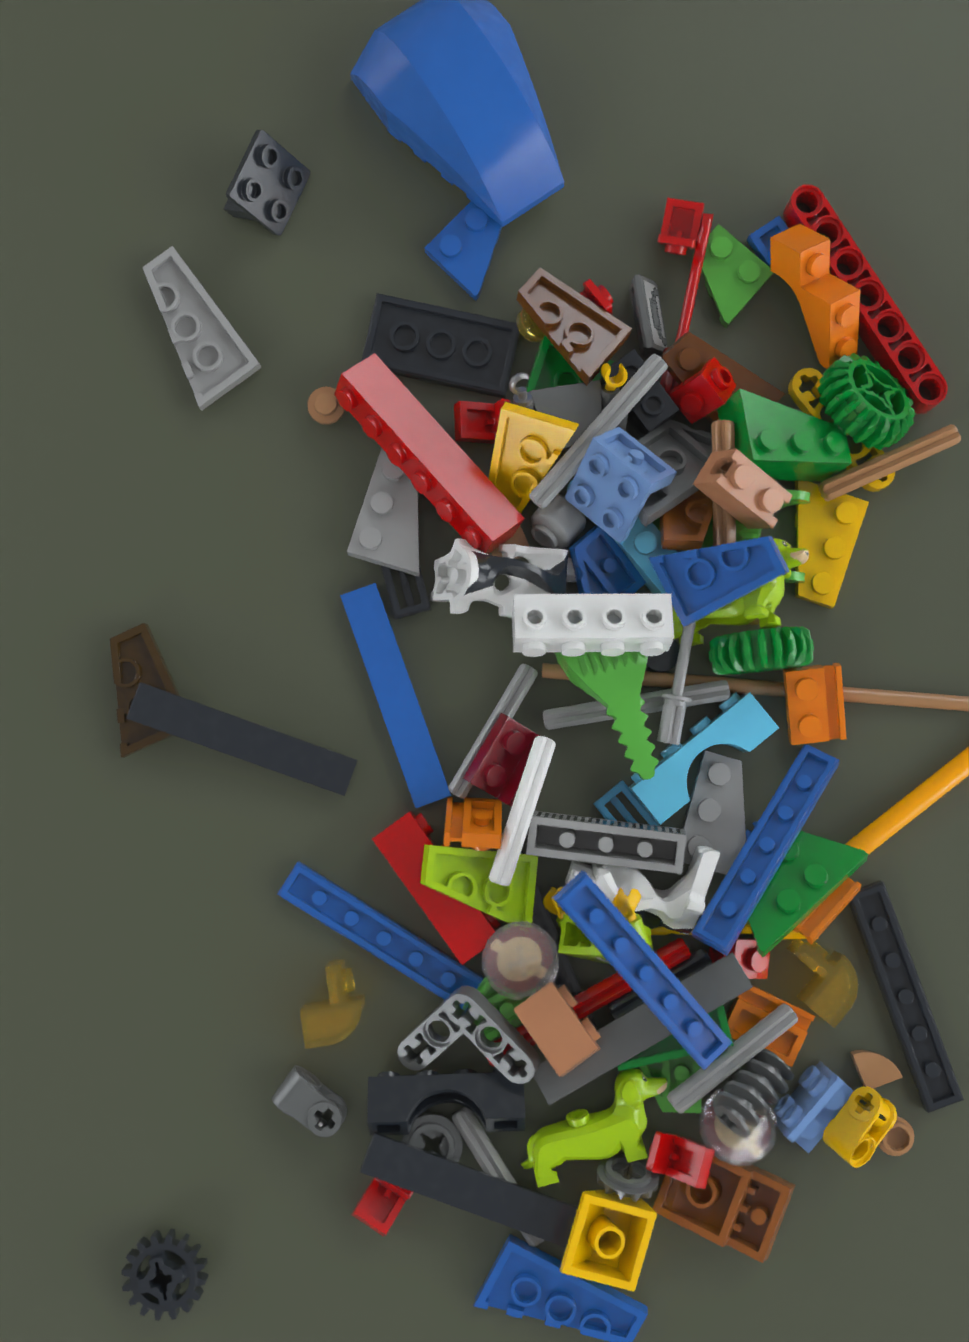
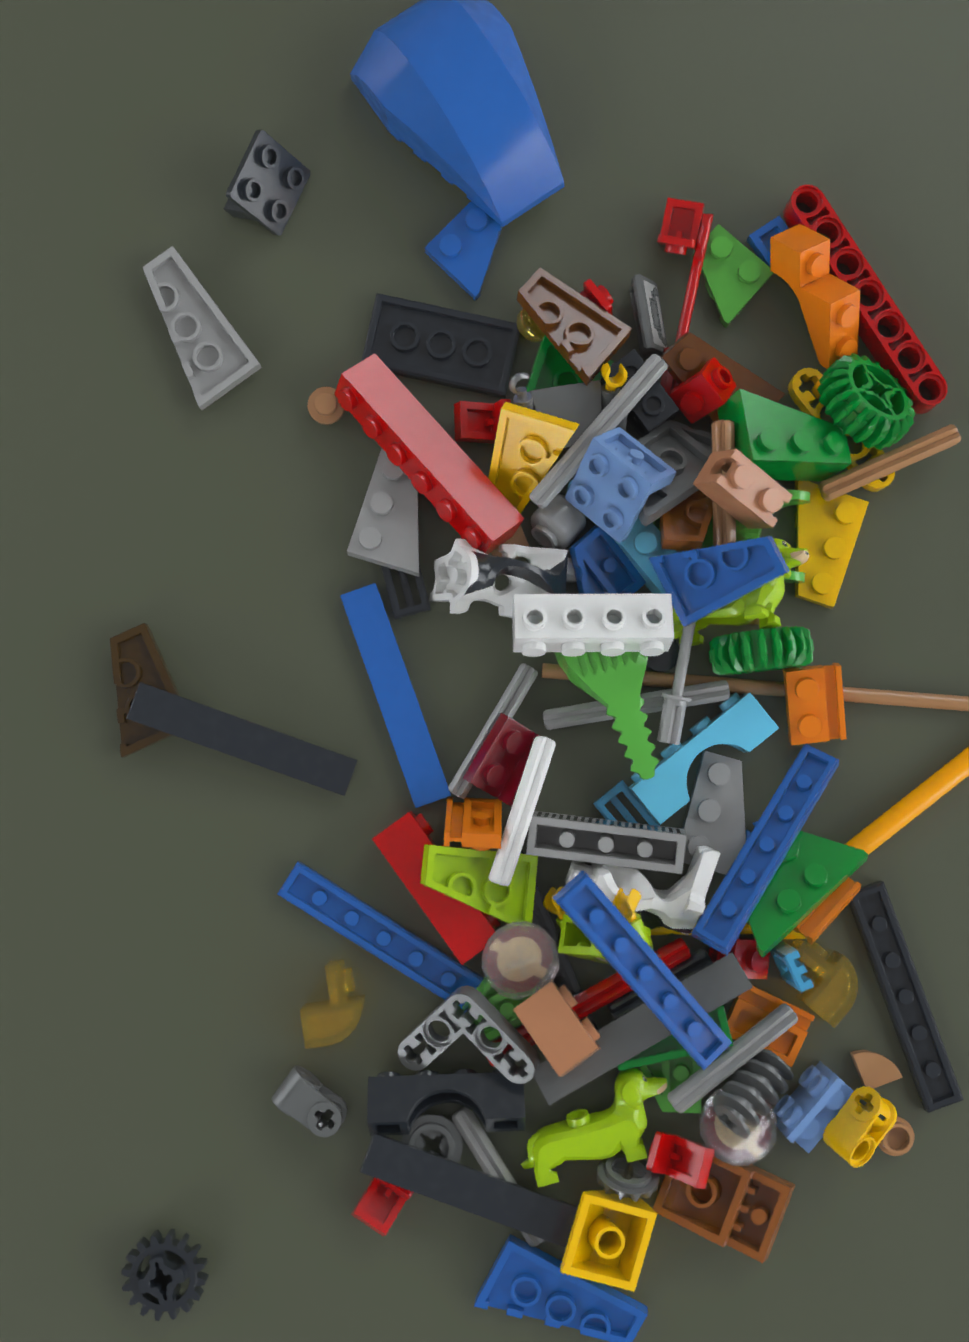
(791, 969): none -> dark azure tile

